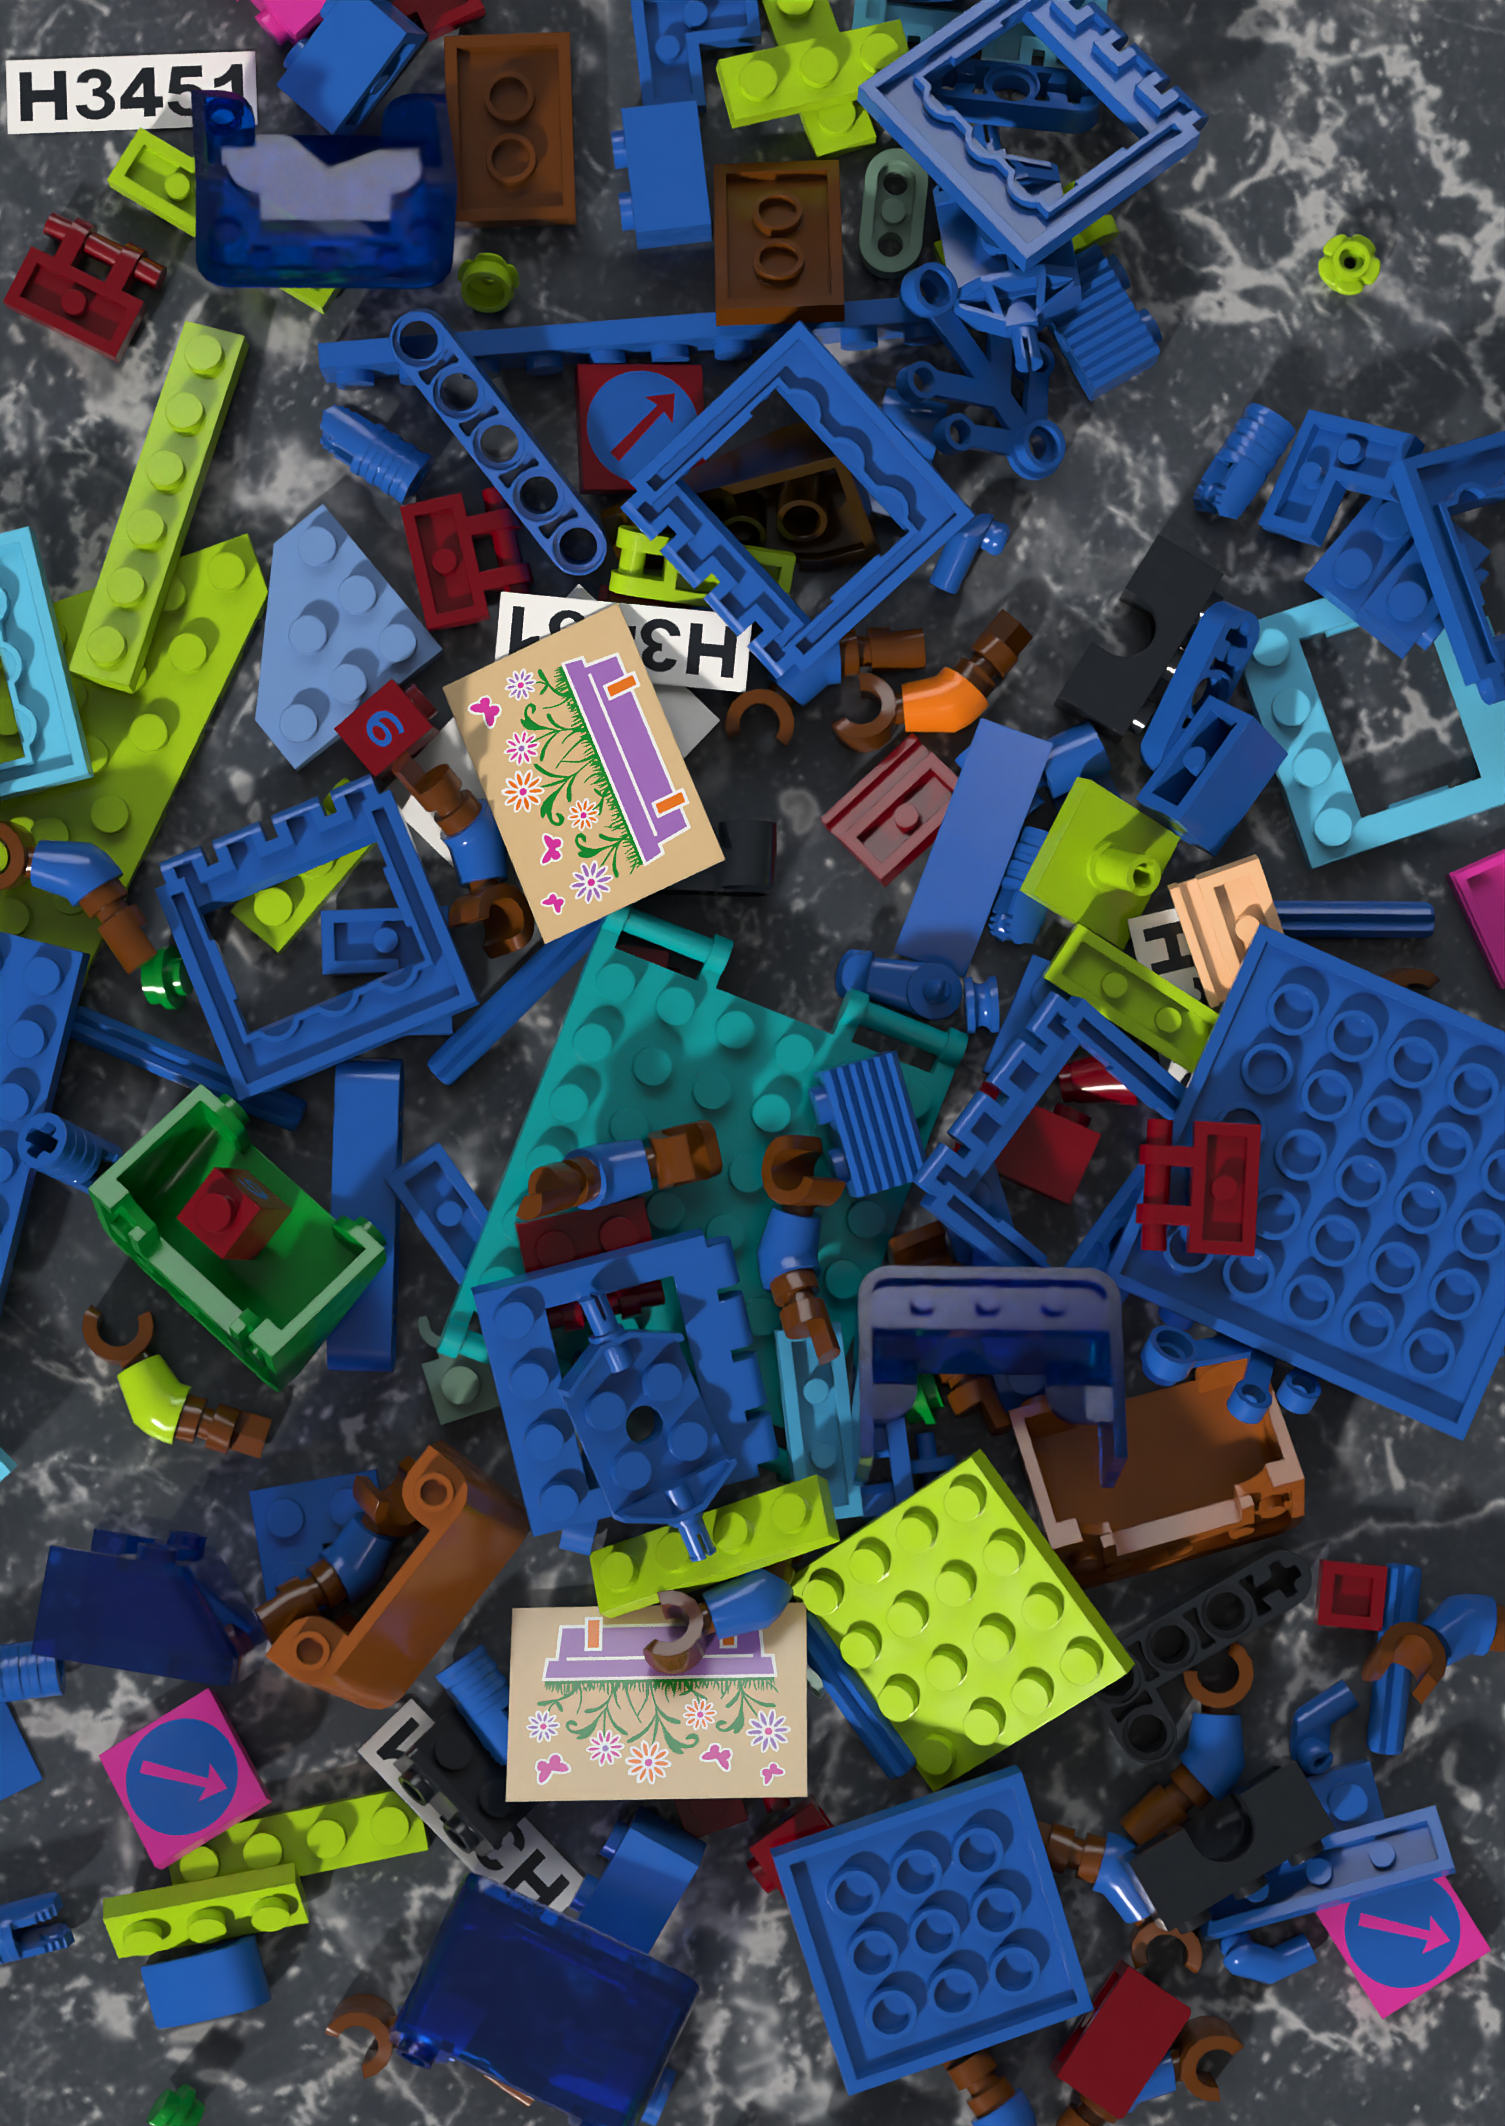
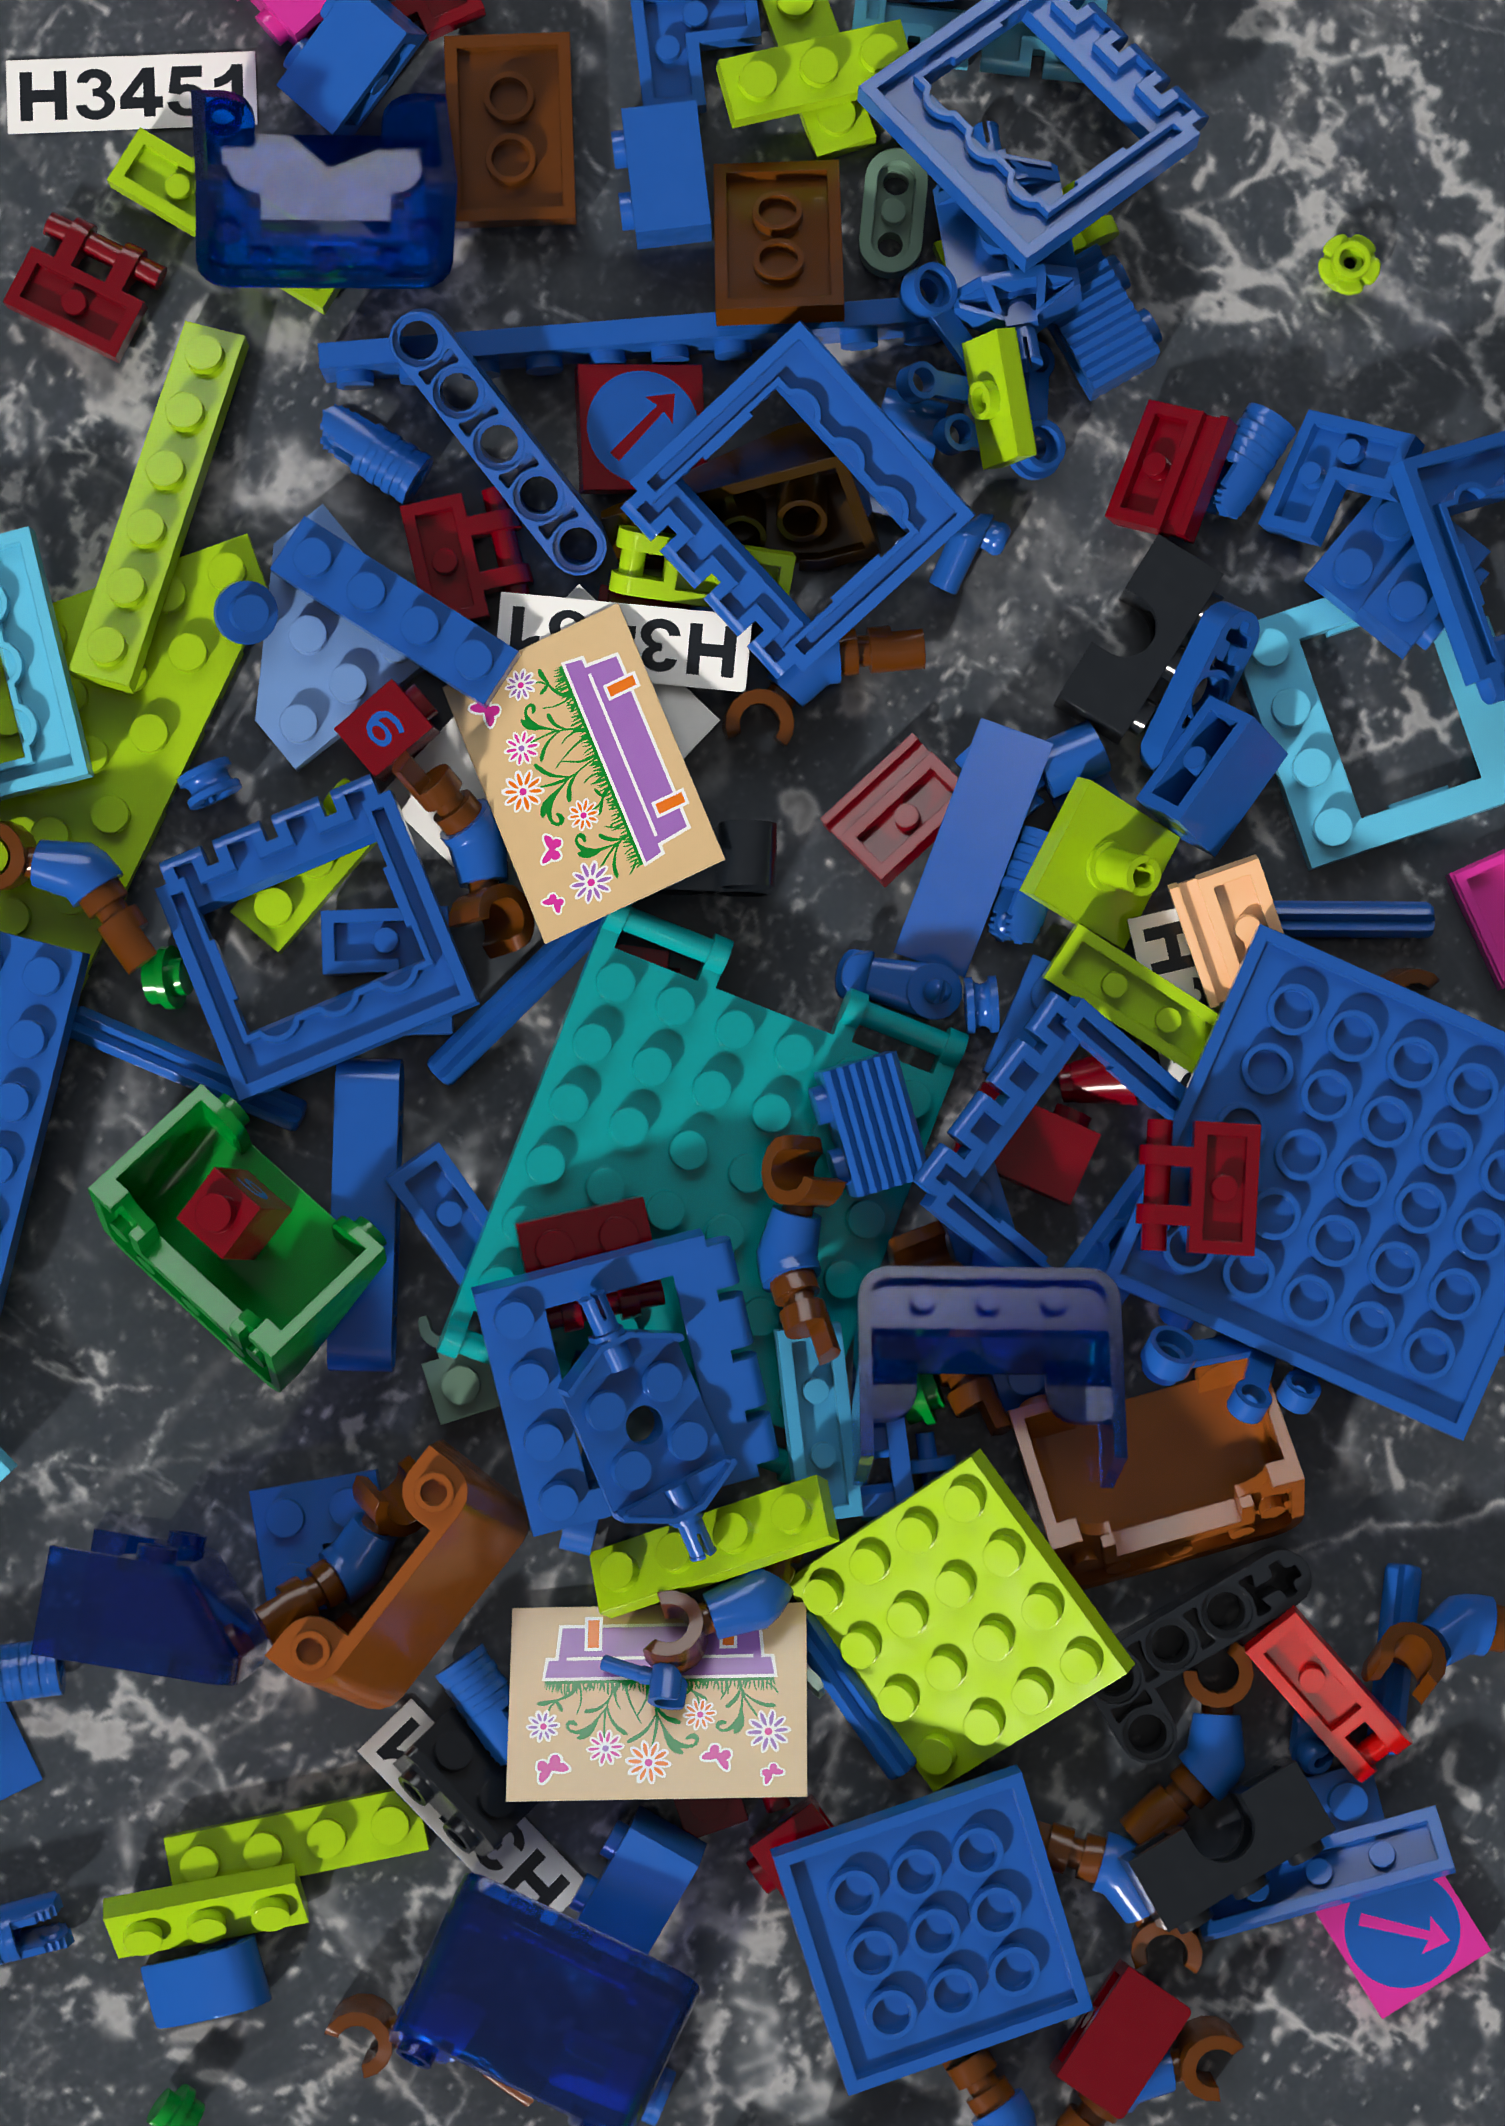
(64, 1150): blue hinge -> none
(163, 1404): reddish brown piece -> none
(185, 1778): tile -> none
(209, 783): none -> blue bush
(245, 612): none -> blue plate
(395, 612): none -> blue plate
(483, 293): lime plate -> none
(623, 1169): reddish brown piece -> none
(666, 1683): none -> blue hand
(941, 701): reddish brown piece -> none
(999, 398): none -> lime plate
(1033, 81): blue beam -> none
(1171, 471): none -> dark red plate
(1264, 1963): blue arm -> none
(1326, 1693): none -> red plate
(1350, 1594): dark red plate -> none

